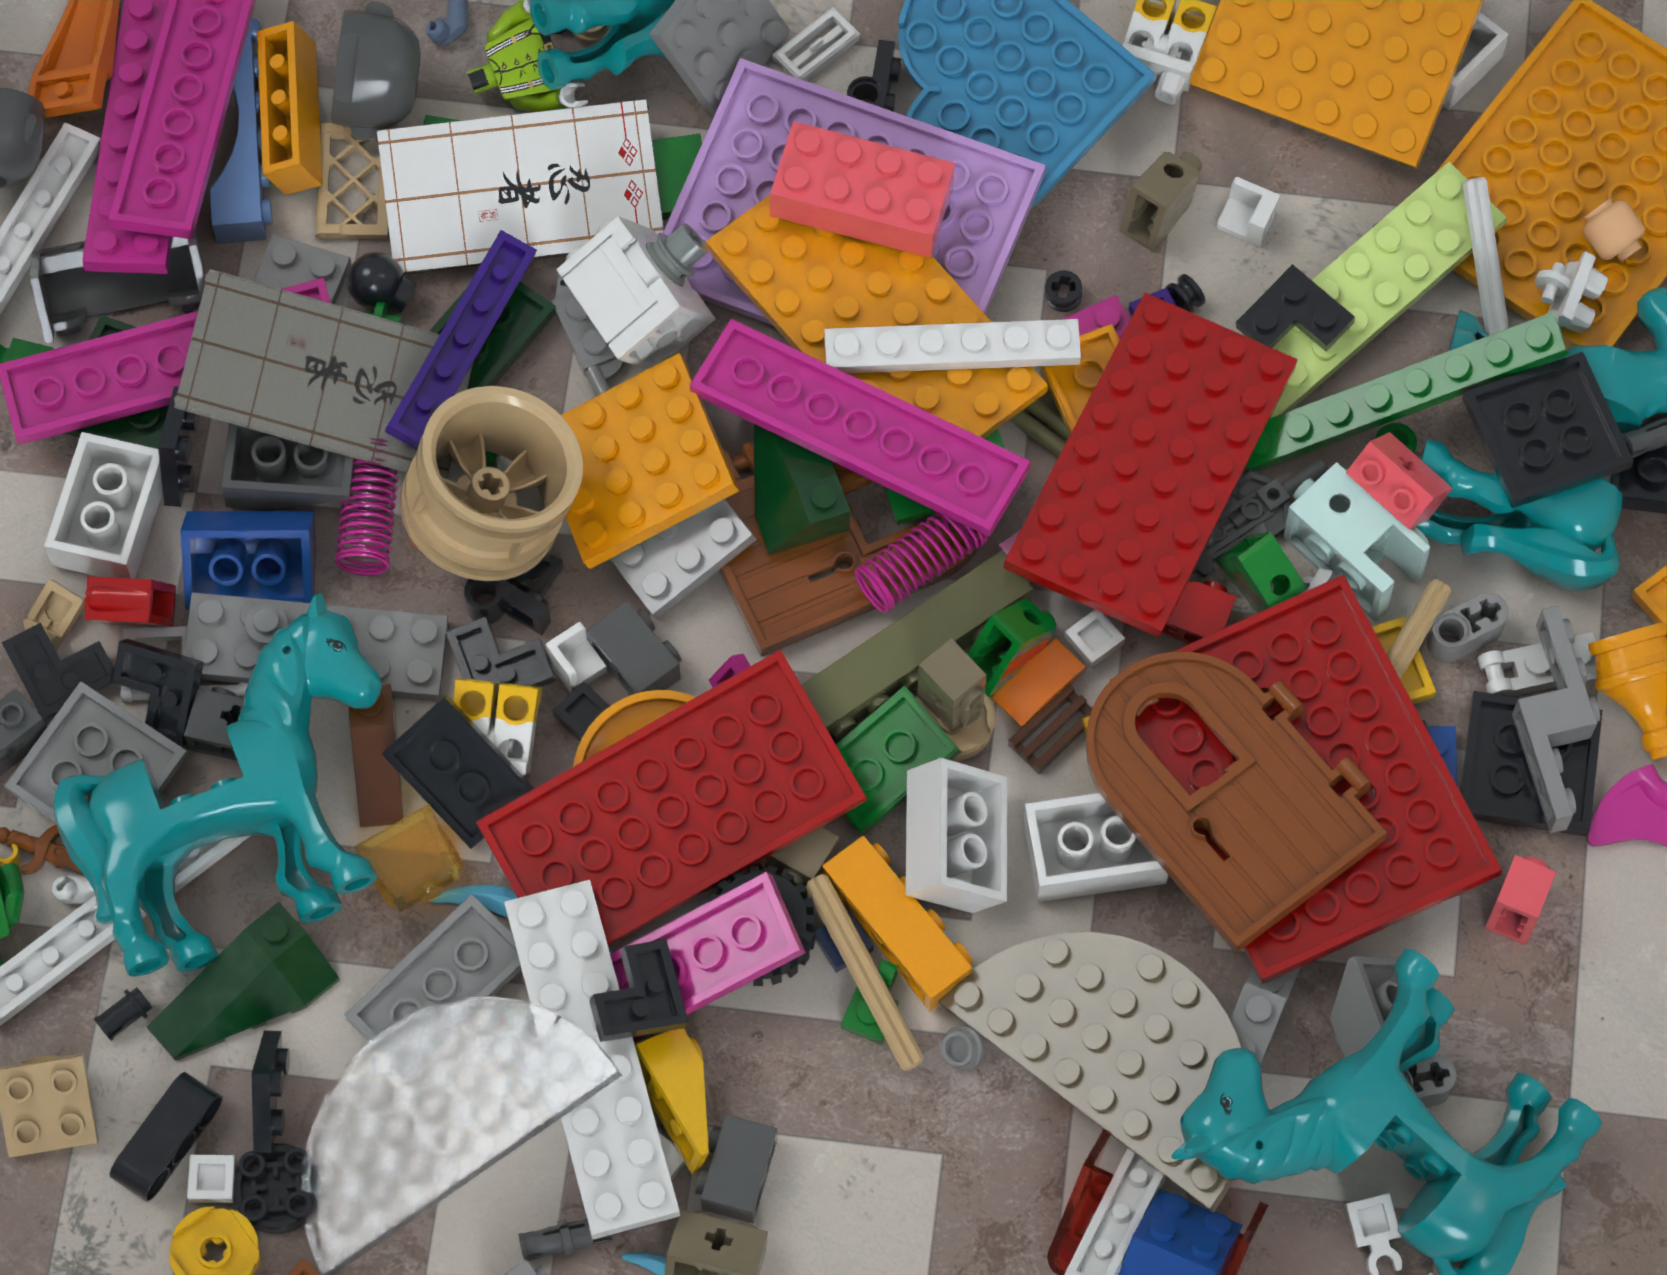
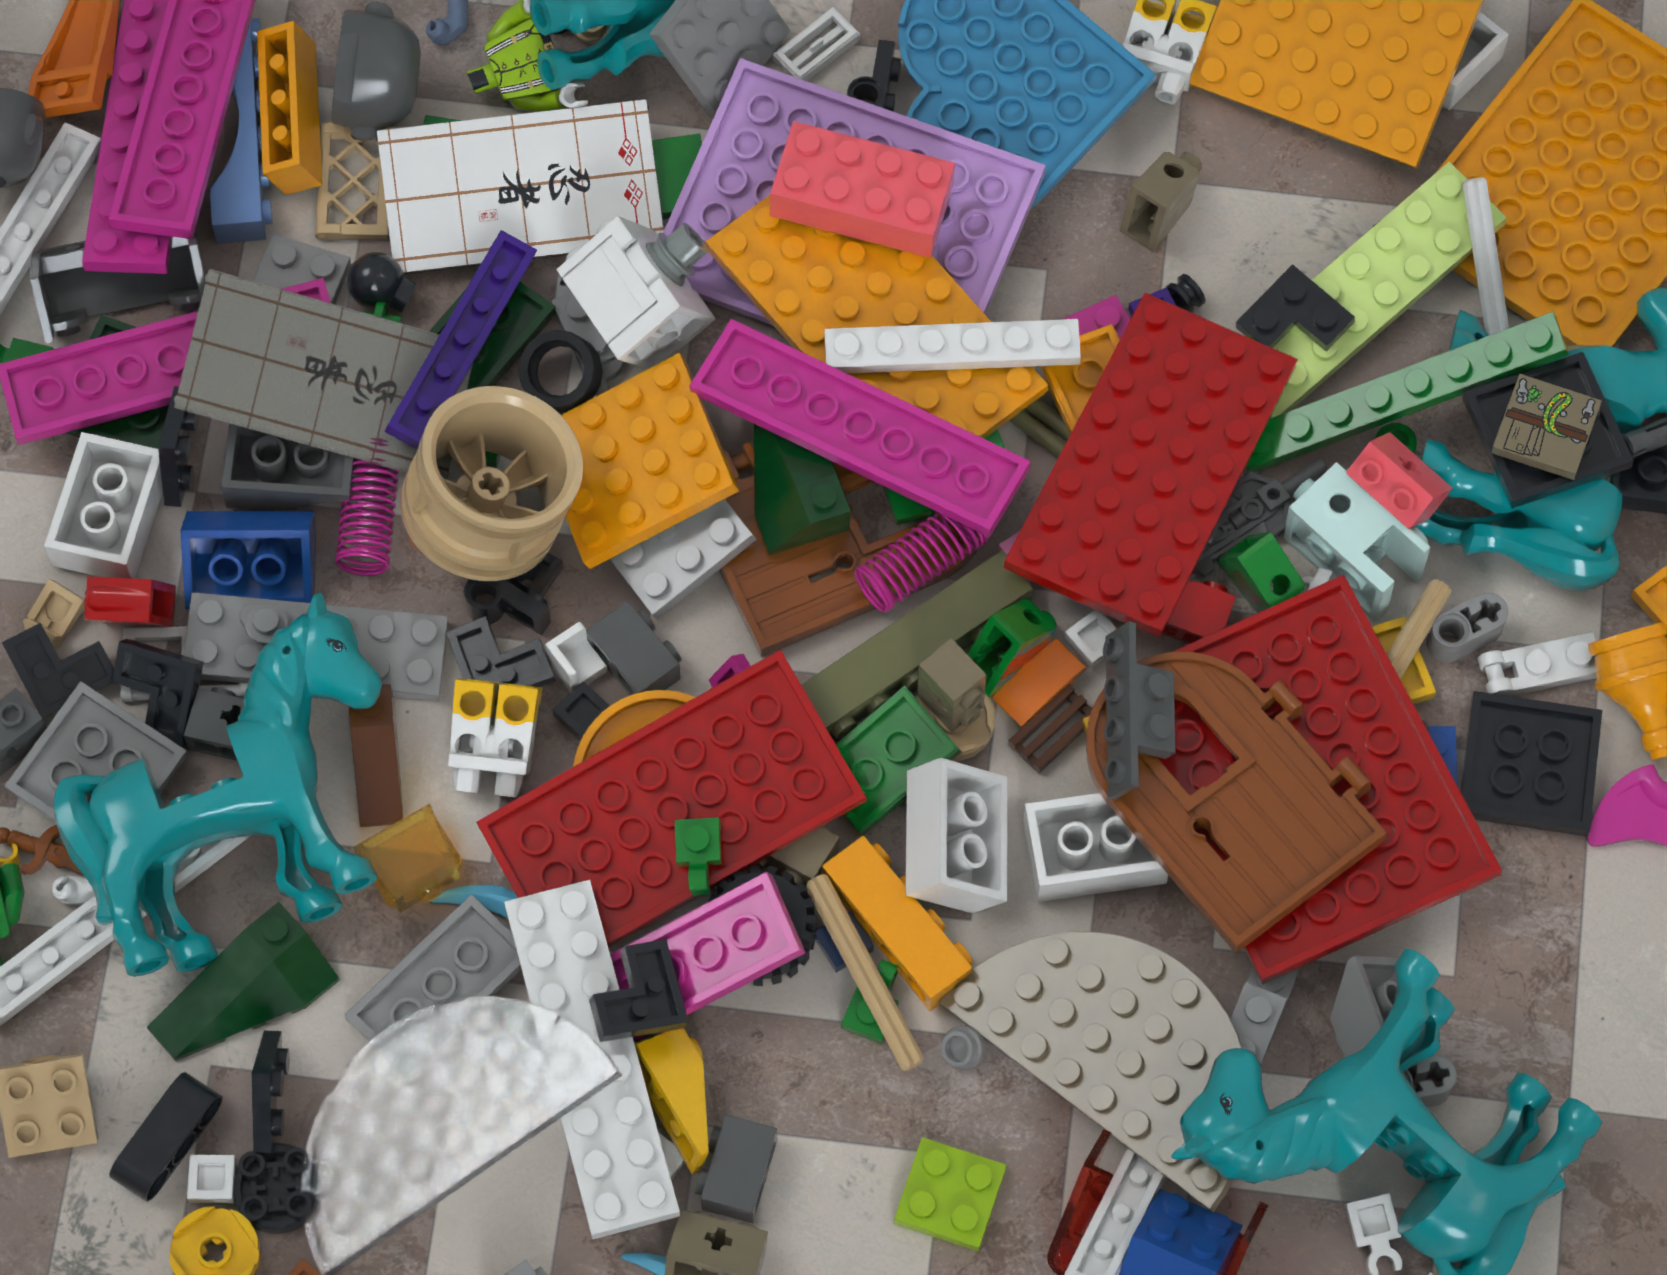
(123, 1013): black pin -> none
(456, 769): black tile -> none
(539, 347): none -> black tyre
(558, 1239): dark grey pin -> none
(698, 847): none -> green plate
(950, 1194): none -> lime plate
(1073, 297): black bush -> none
(1137, 711): none -> dark grey bracket
(1249, 211): white panel -> none
(1521, 898): coral brick -> none
(1546, 426): none -> dark tan tile
(1555, 718): light grey bracket -> none
(1565, 286): white hips -> none
(1613, 230): light nougat head -> none

